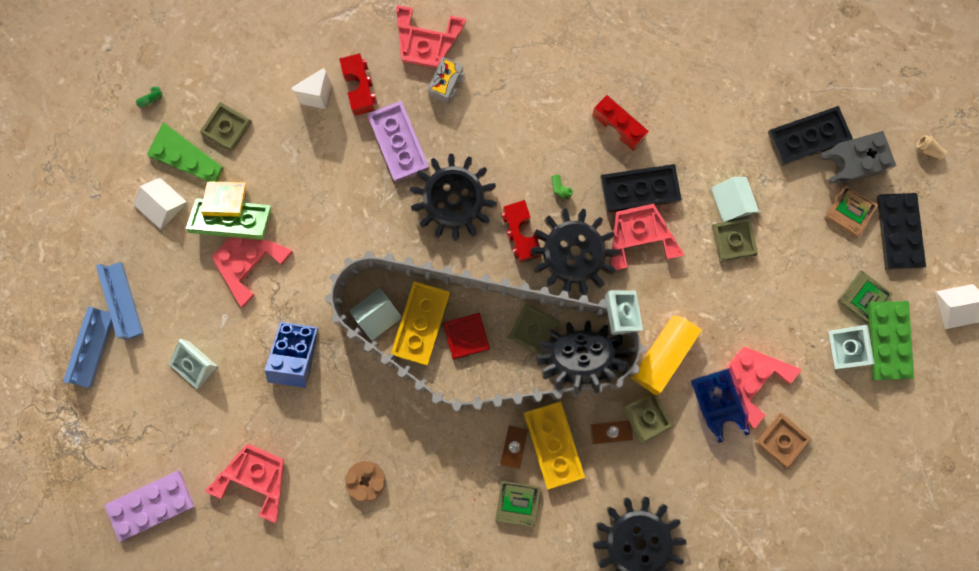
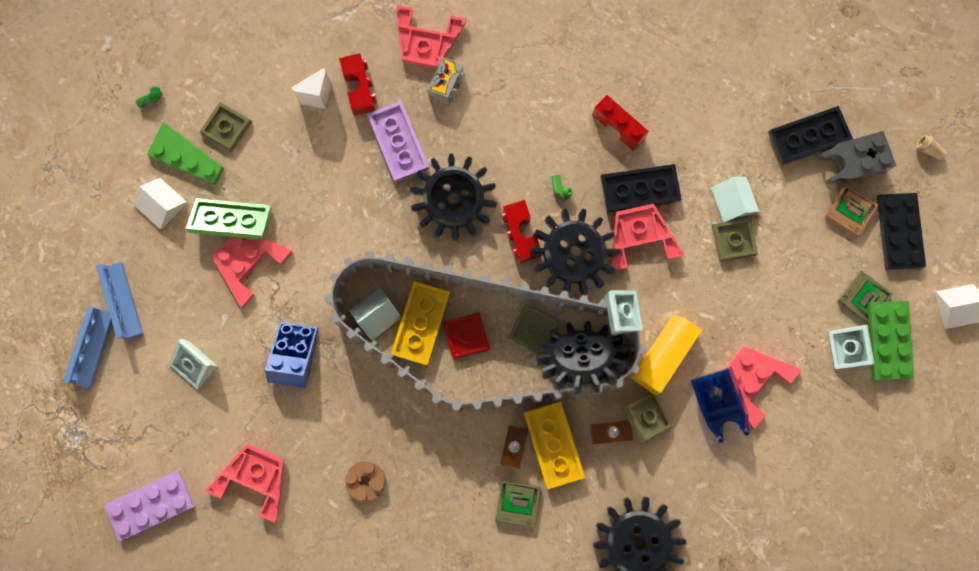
(223, 199): tile -> none
(783, 440): medium nougat tile -> none

